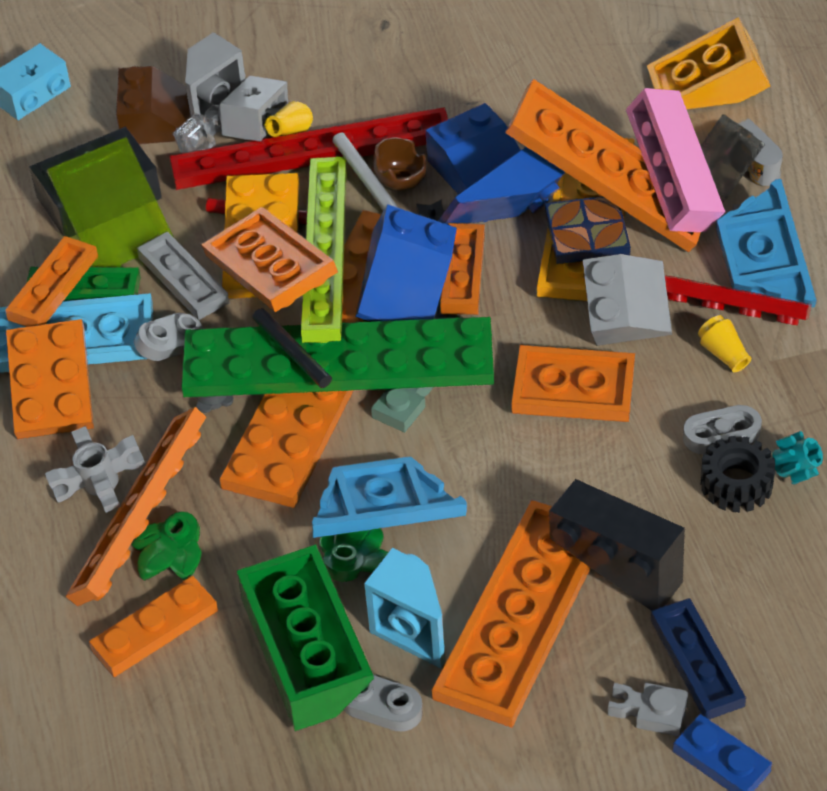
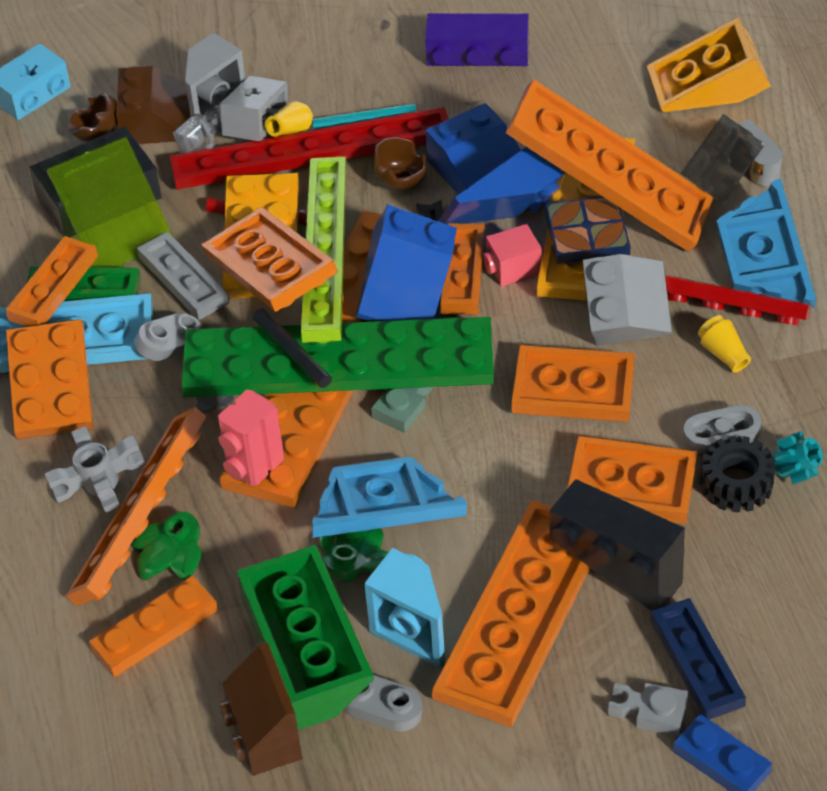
(95, 120): none -> reddish brown hair
(250, 438): none -> coral brick
(261, 713): none -> reddish brown slope
(343, 119): none -> teal bar
(363, 171): light grey bar -> none
(477, 39): none -> dark purple brick
(512, 255): none -> coral brick
(639, 474): none -> orange plate
(675, 160): bright pink brick -> none

